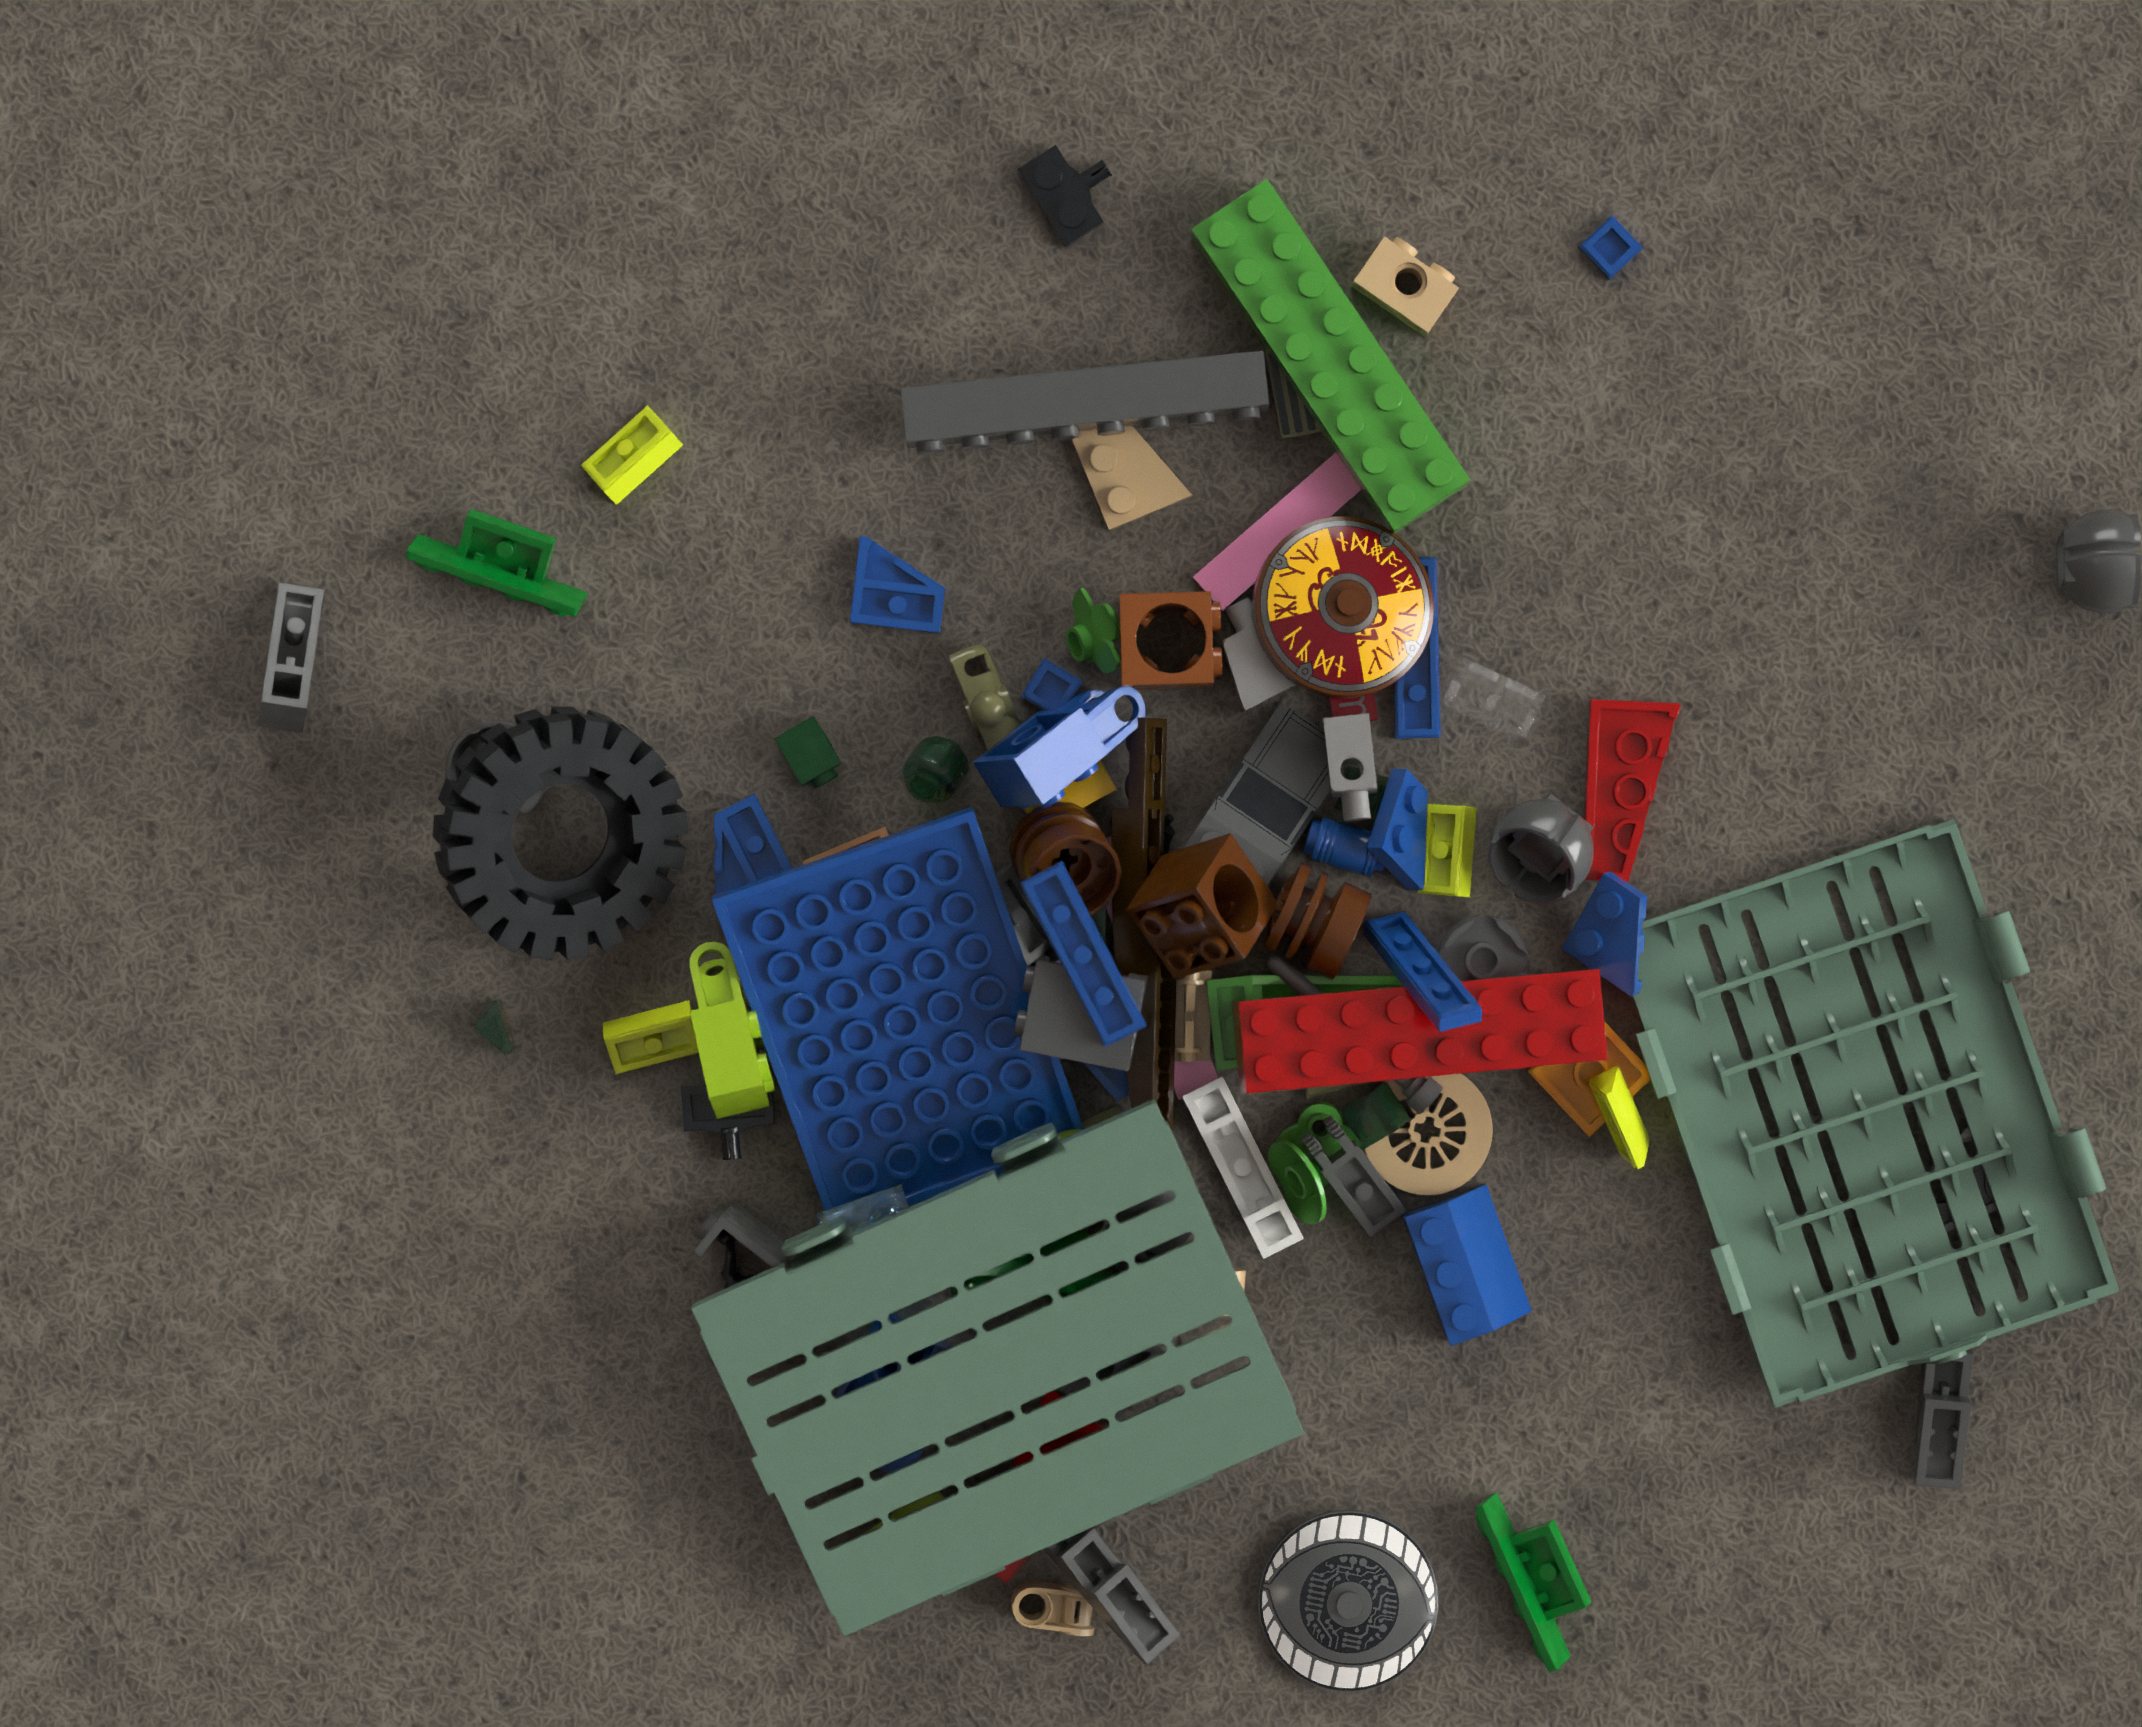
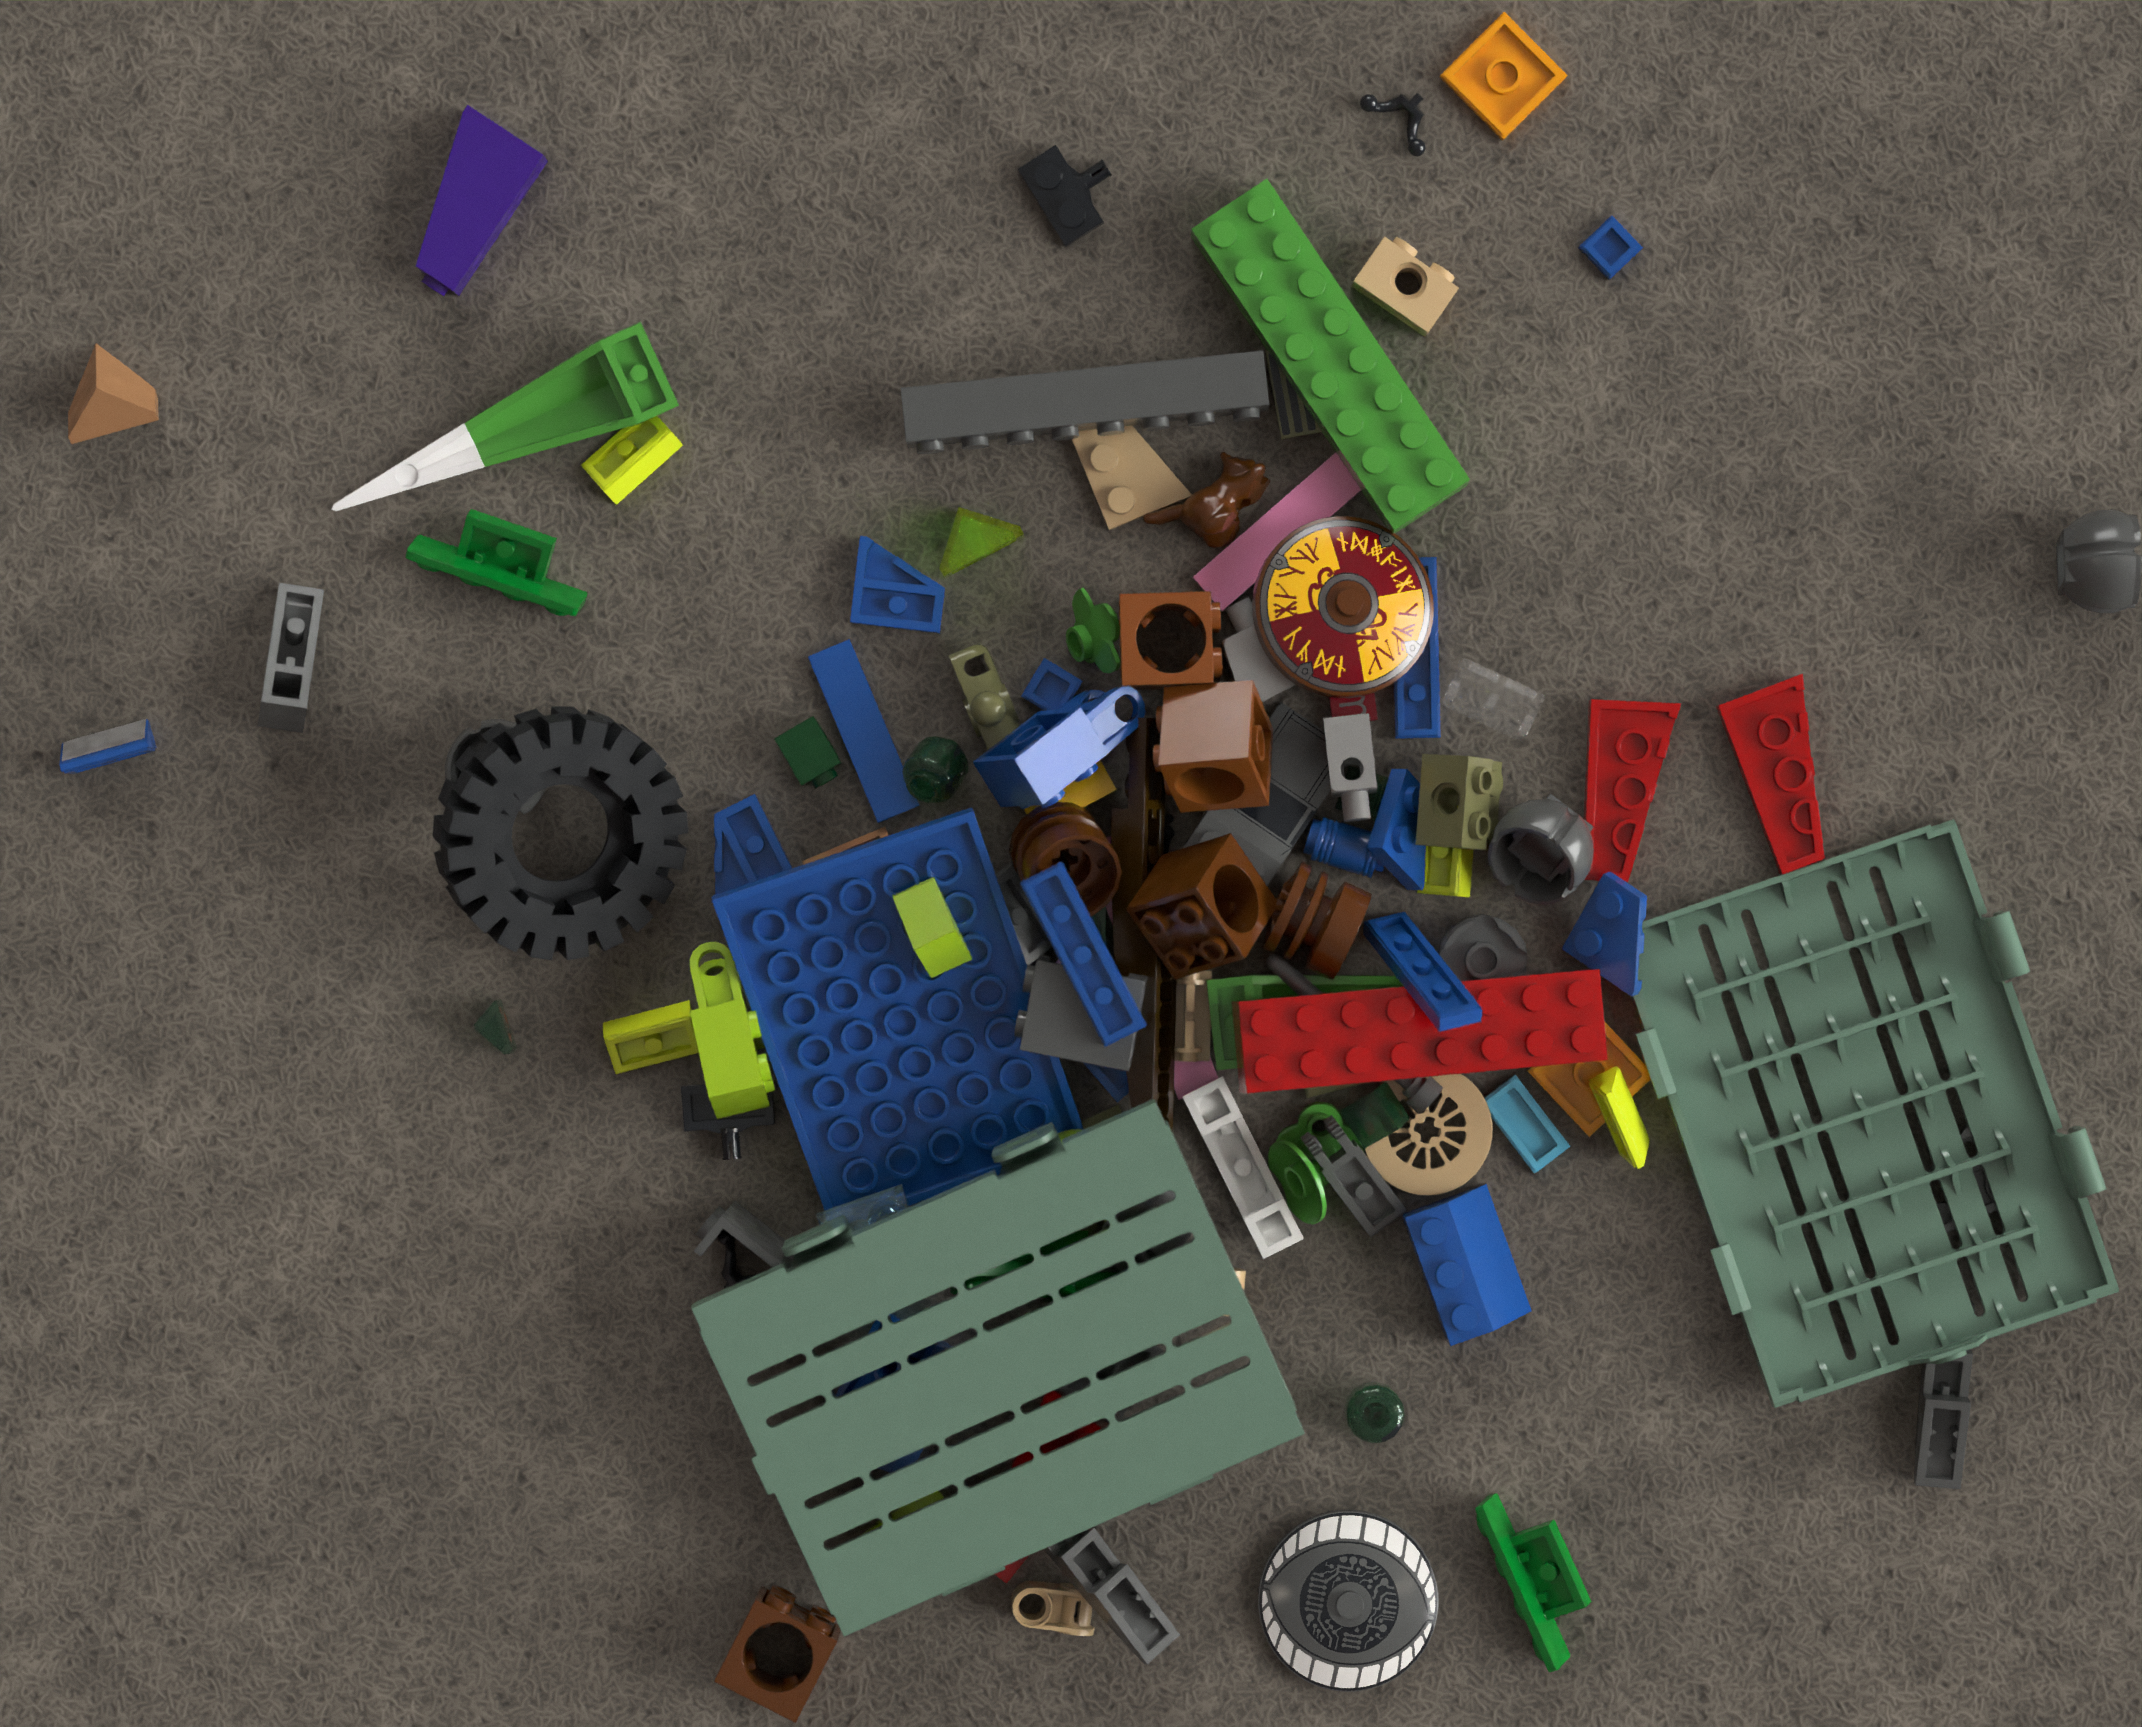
(107, 747): none -> slope
(109, 399): none -> medium nougat slope
(476, 198): none -> dark purple slope
(587, 395): none -> bright green plate
(791, 1691): none -> reddish brown brick
(863, 730): none -> blue tile
(931, 927): none -> lime slope
(975, 538): none -> clear neon green slope
(1214, 746): none -> dark orange brick
(1216, 508): none -> reddish brown animal
(1370, 1428): none -> clear green head
(1415, 146): none -> black piece
(1477, 785): none -> olive brick
(1503, 76): none -> light orange tile
(1525, 1124): none -> medium azure tile
(1775, 760): none -> red wing

